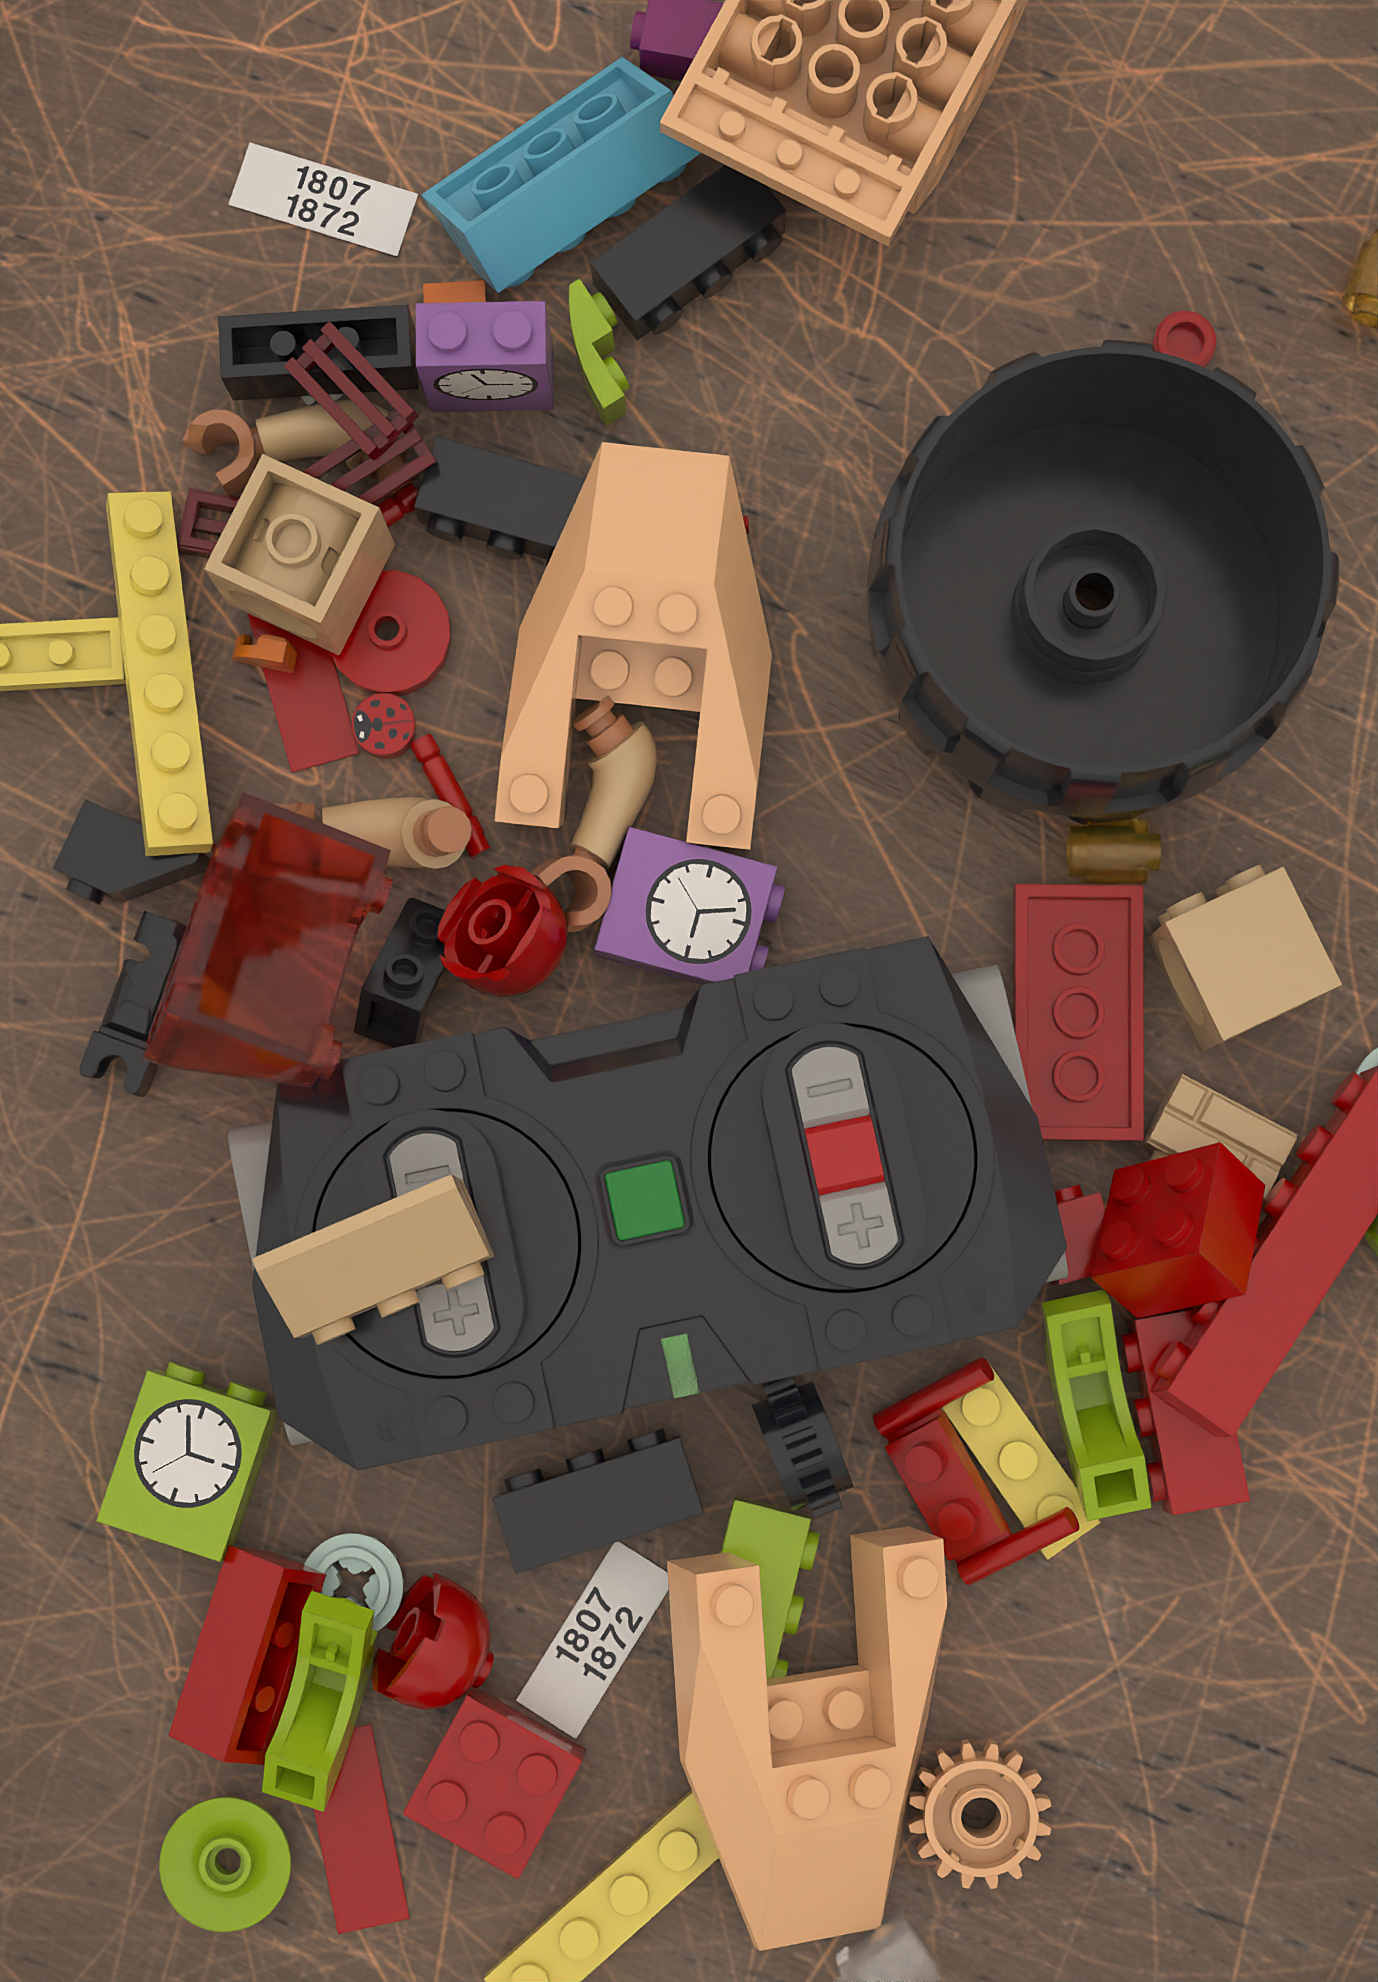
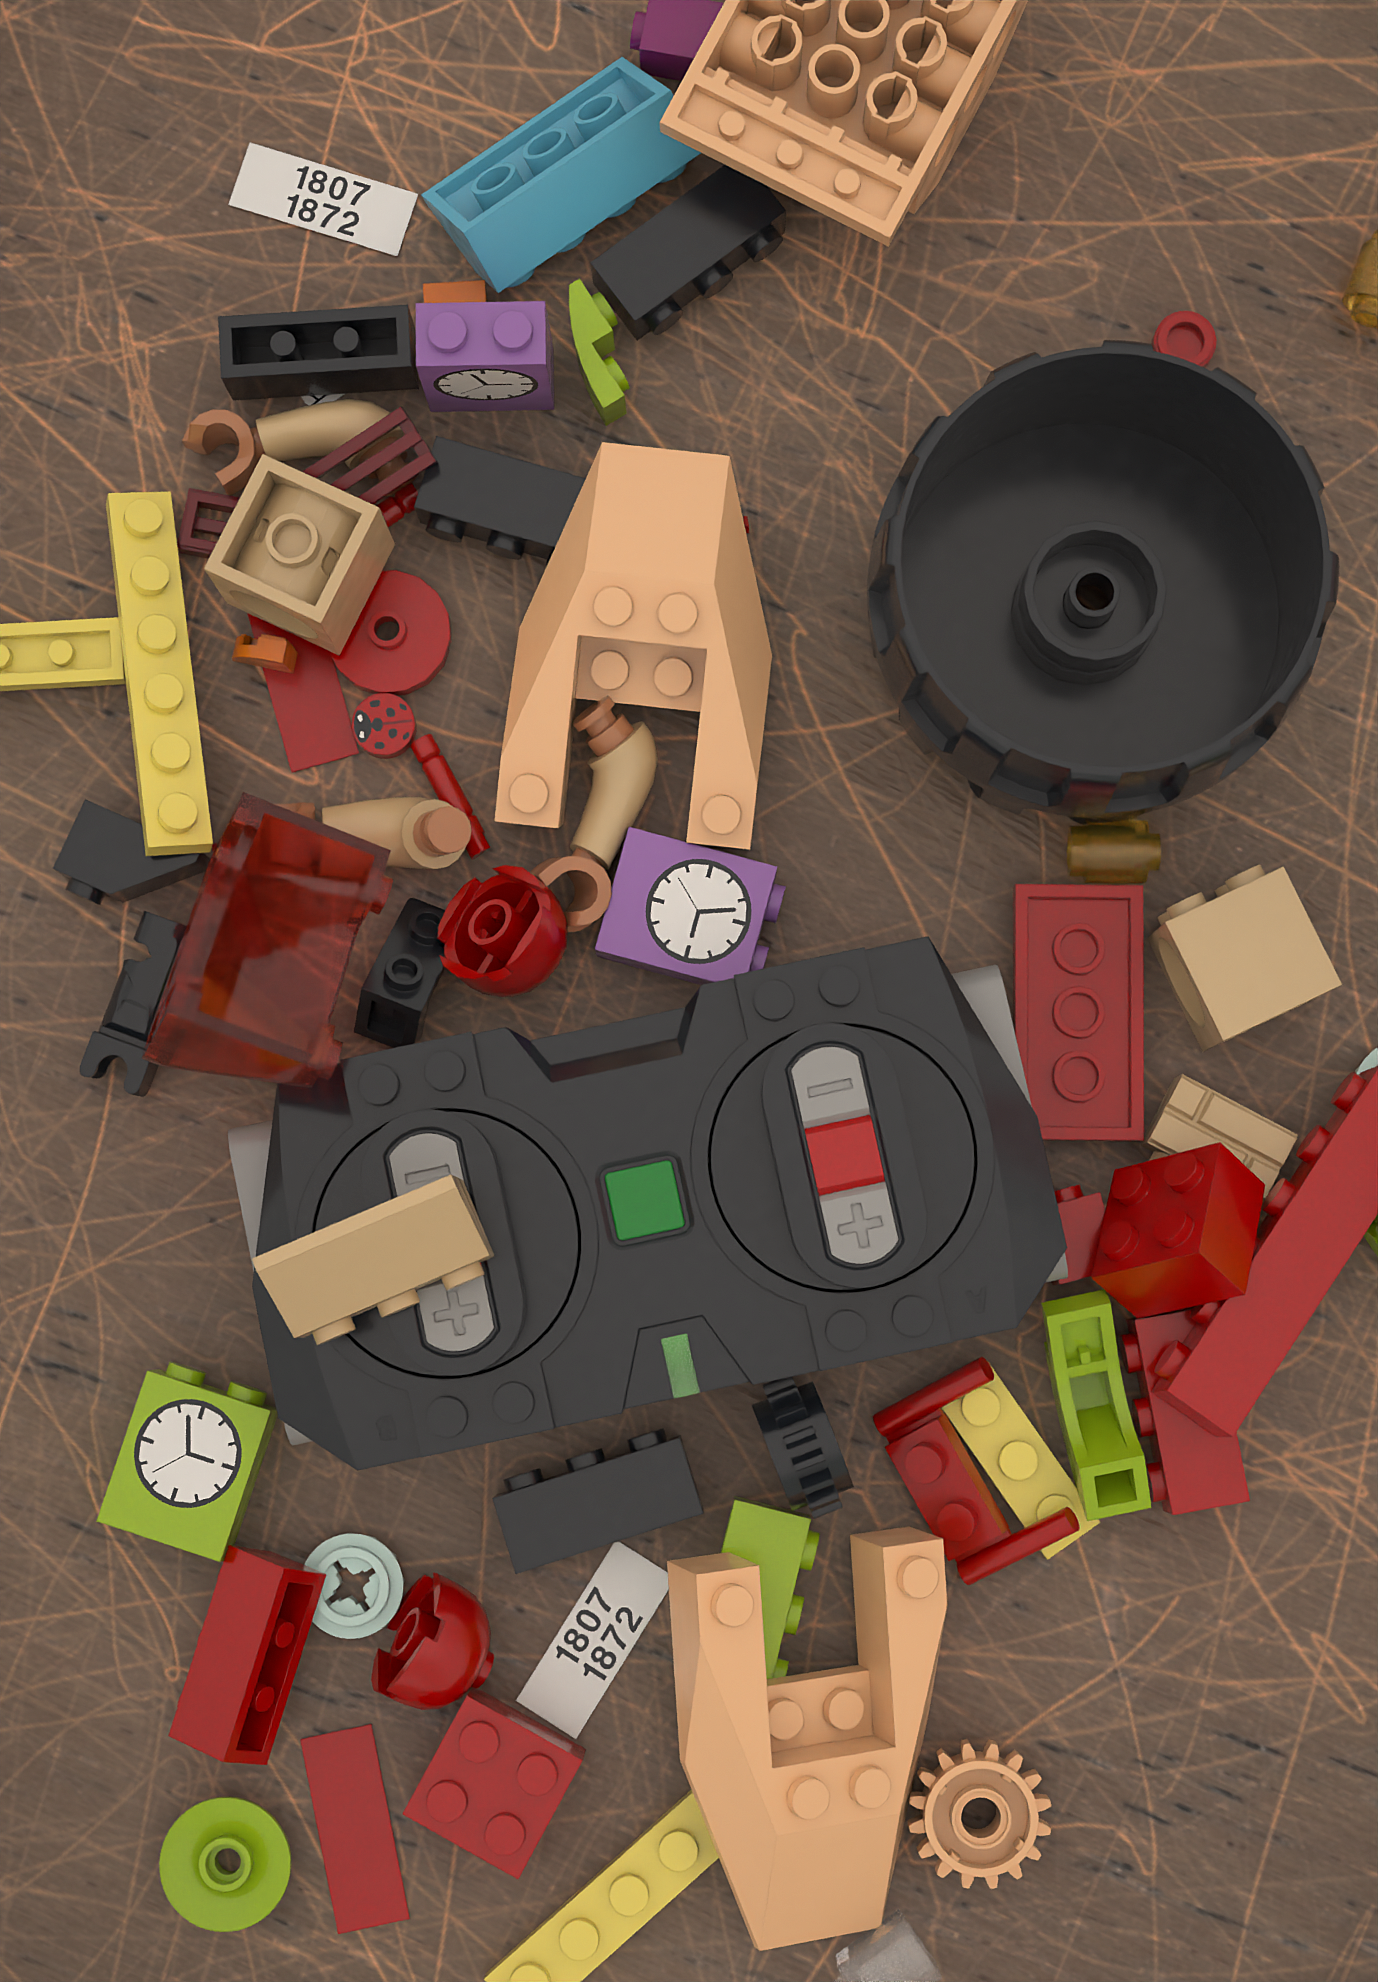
(316, 353): dark red tile -> none
(322, 1701): lime arch -> none

